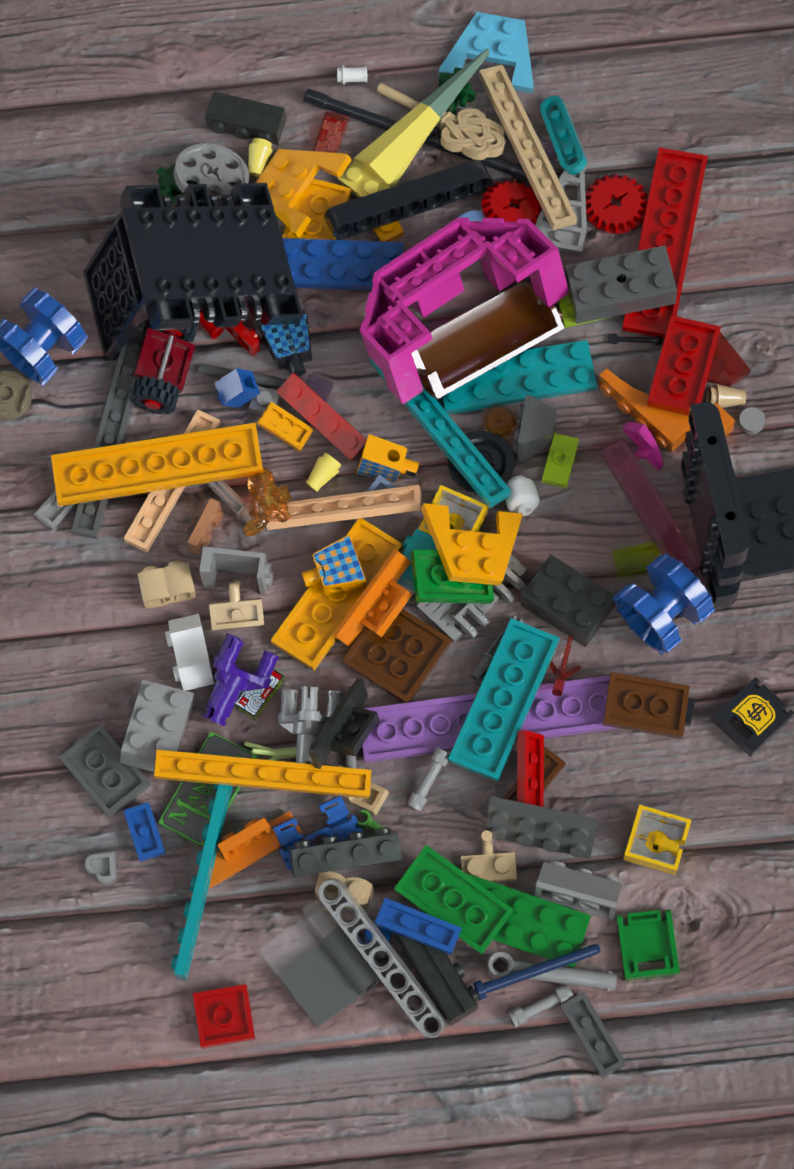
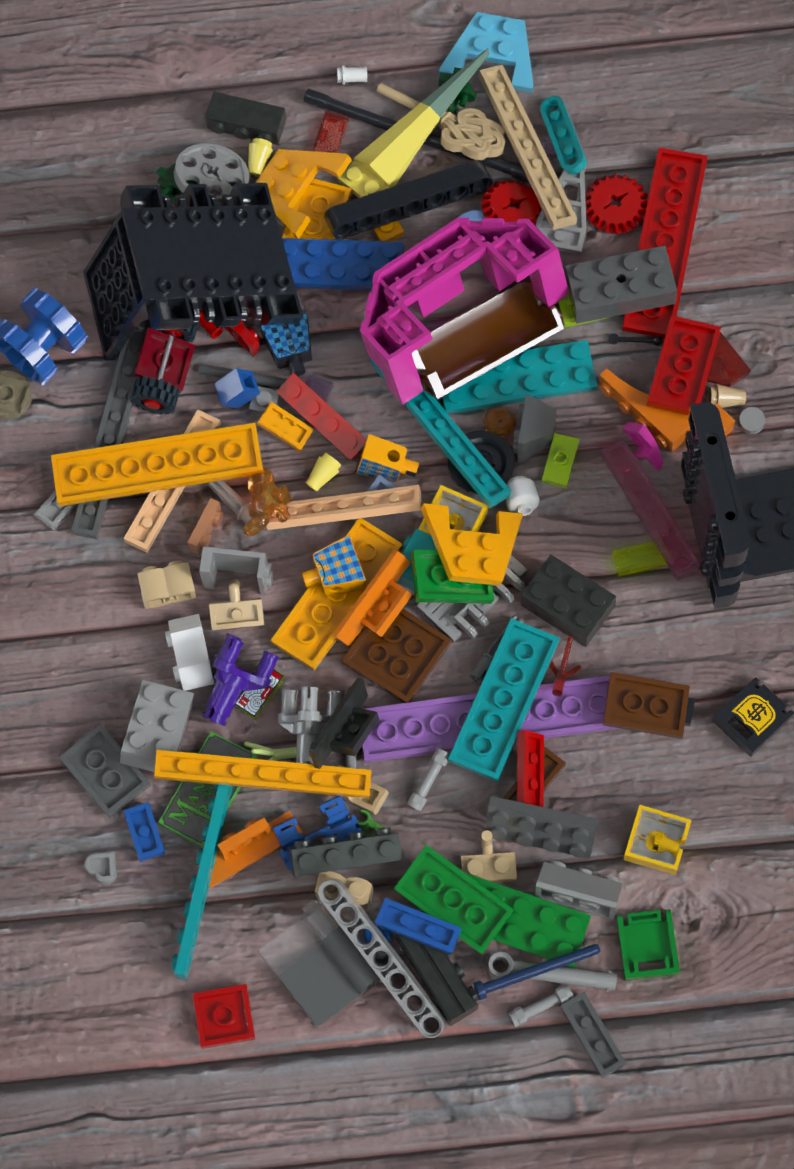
(674, 593): blue piece -> none

